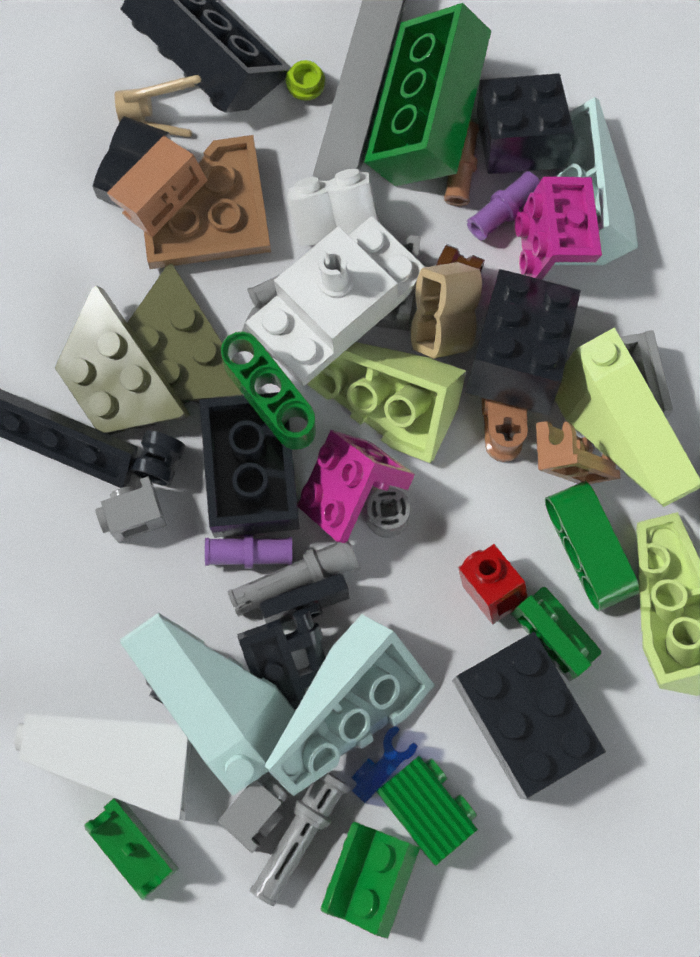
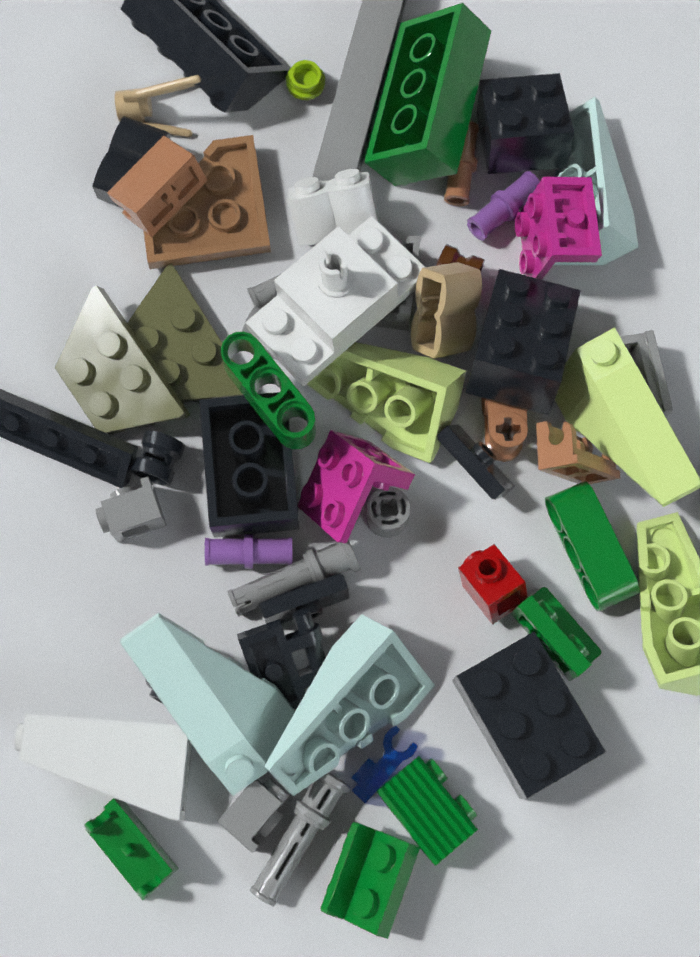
(476, 460): none -> black plate

